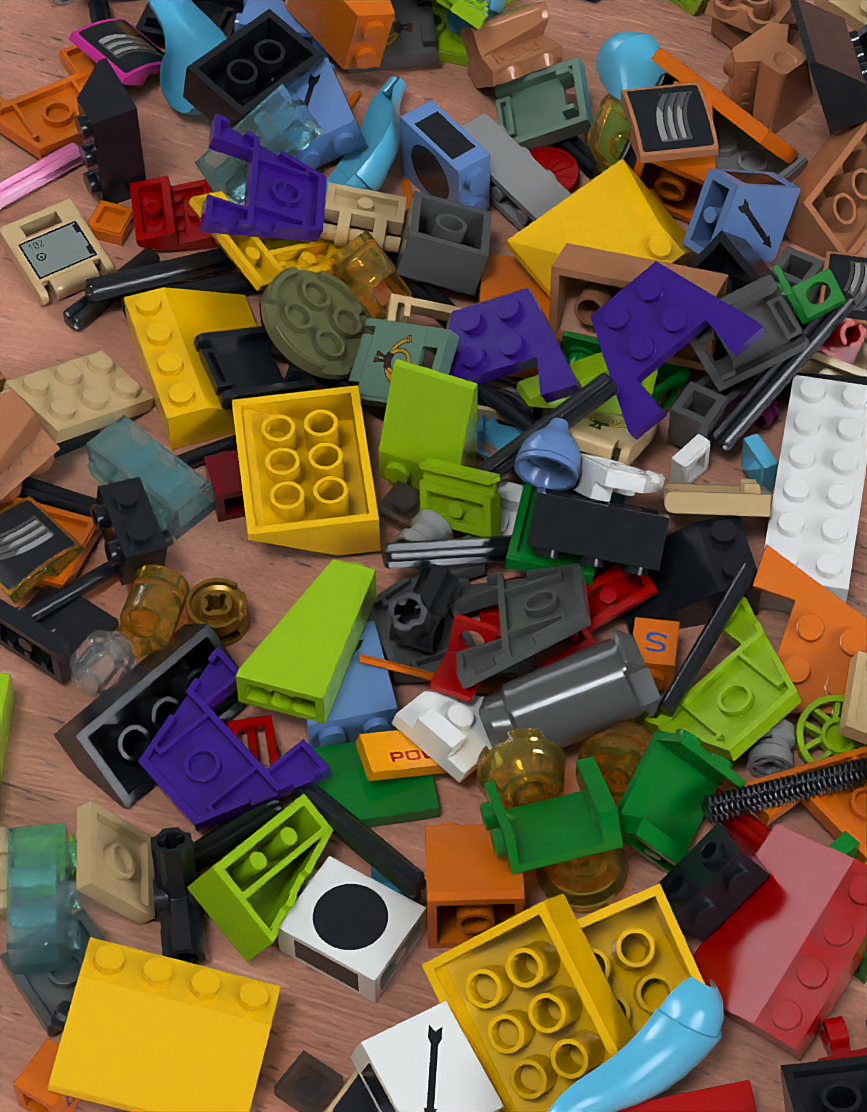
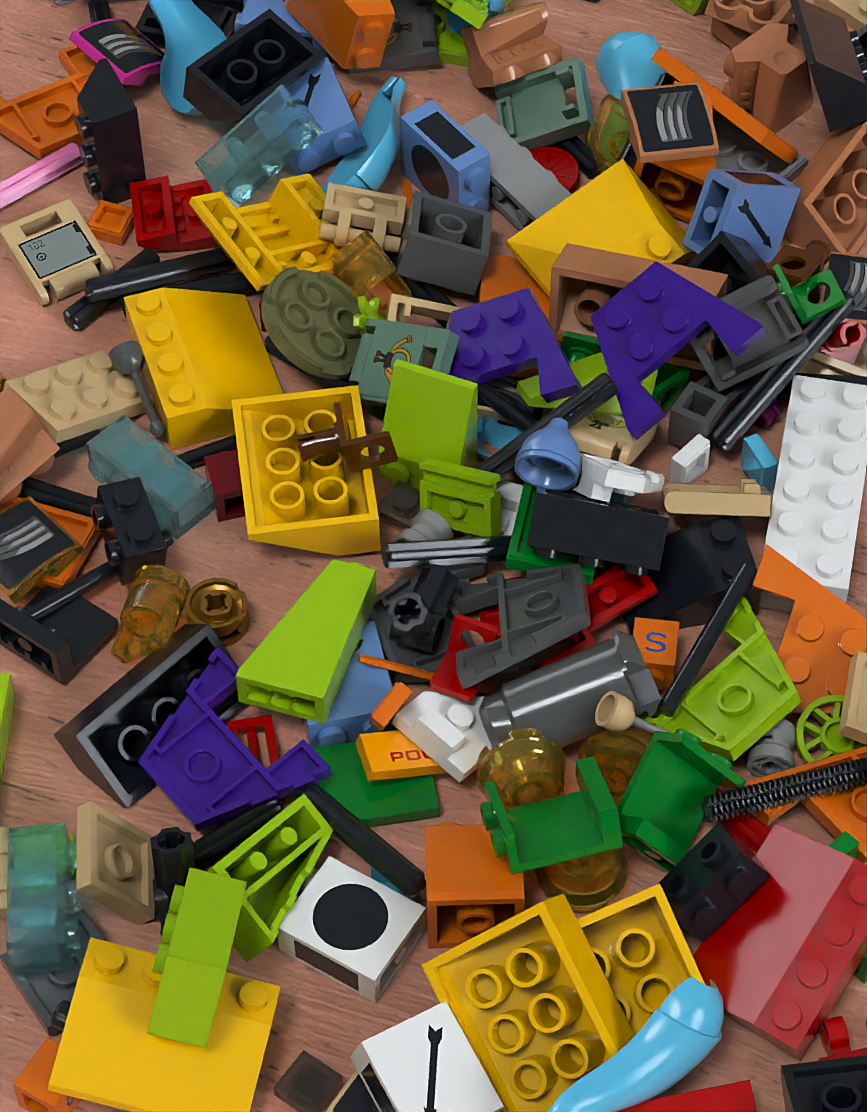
(101, 661): clear head -> none
(129, 361): none -> dark grey hinge
(195, 962): none -> lime wedge
(243, 365): black container -> none
(280, 193): dark purple wing -> none
(339, 440): none -> reddish brown bracket
(367, 310): none -> lime plant
(389, 706): none -> orange tile
(617, 714): none -> tan hinge
(802, 264): none -> reddish brown bracket

